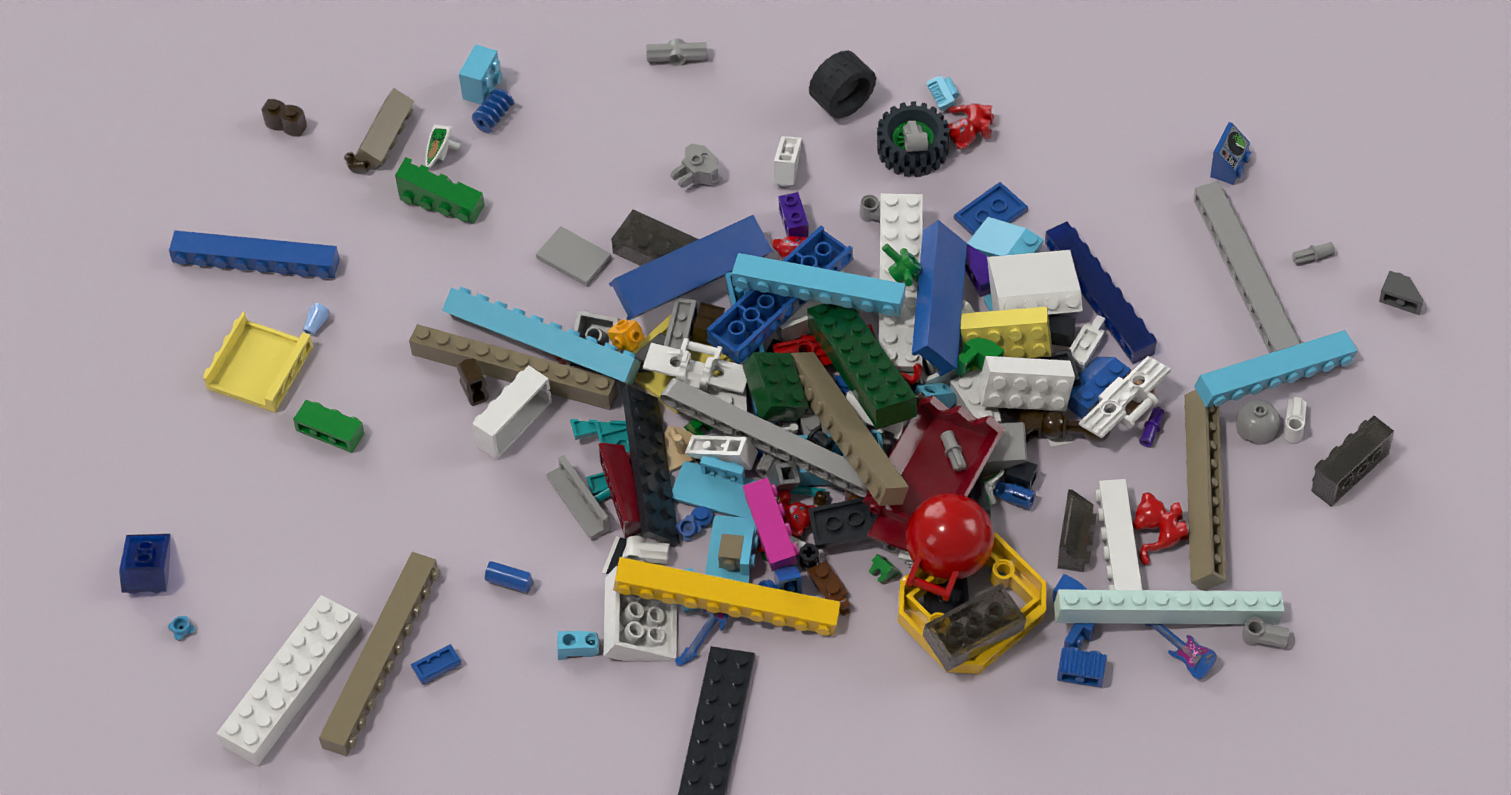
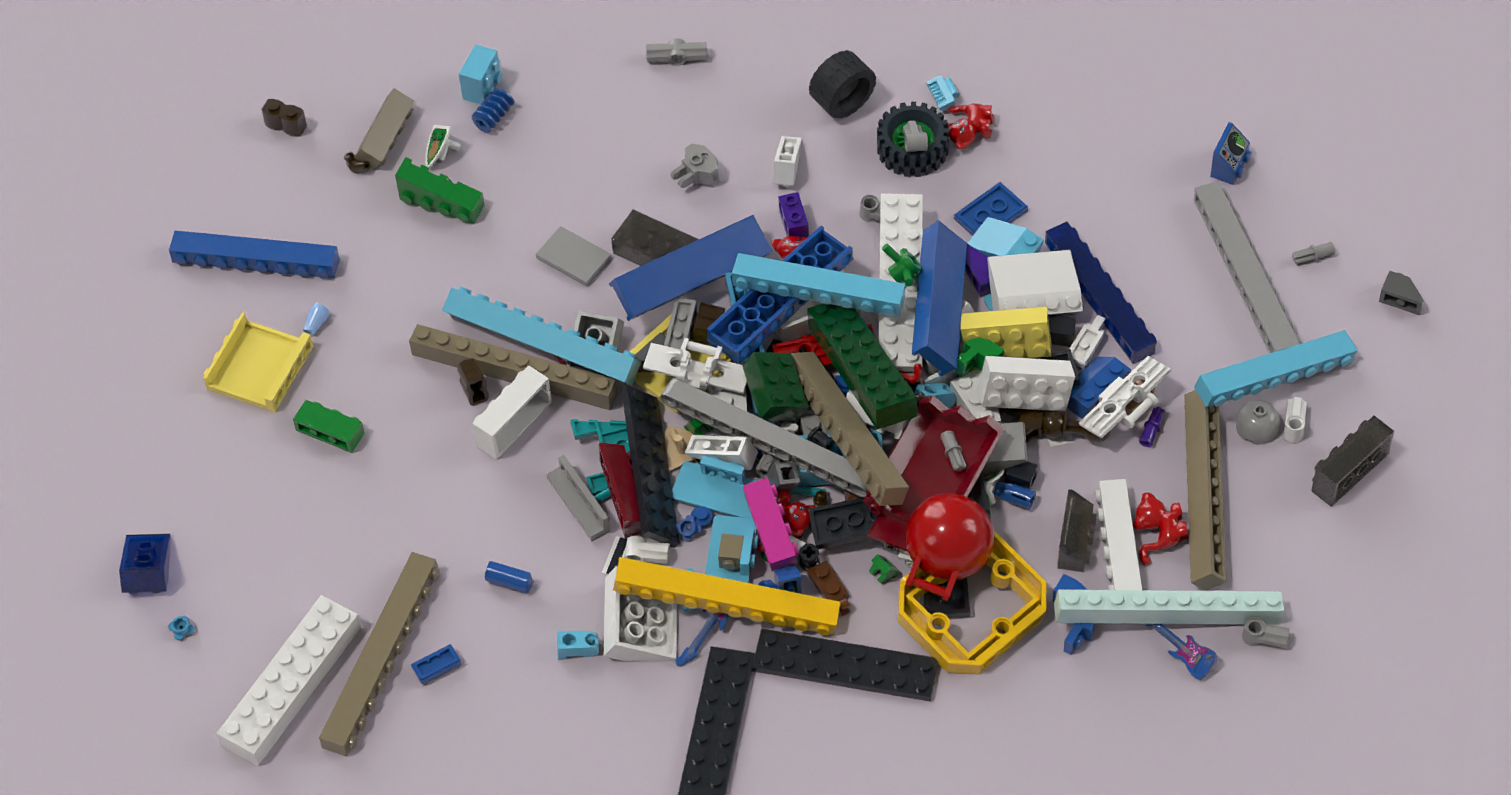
(626, 335): light orange brick -> none
(845, 664): none -> black plate
(974, 627): clear smoke brick -> none
(1082, 667): blue brick -> none

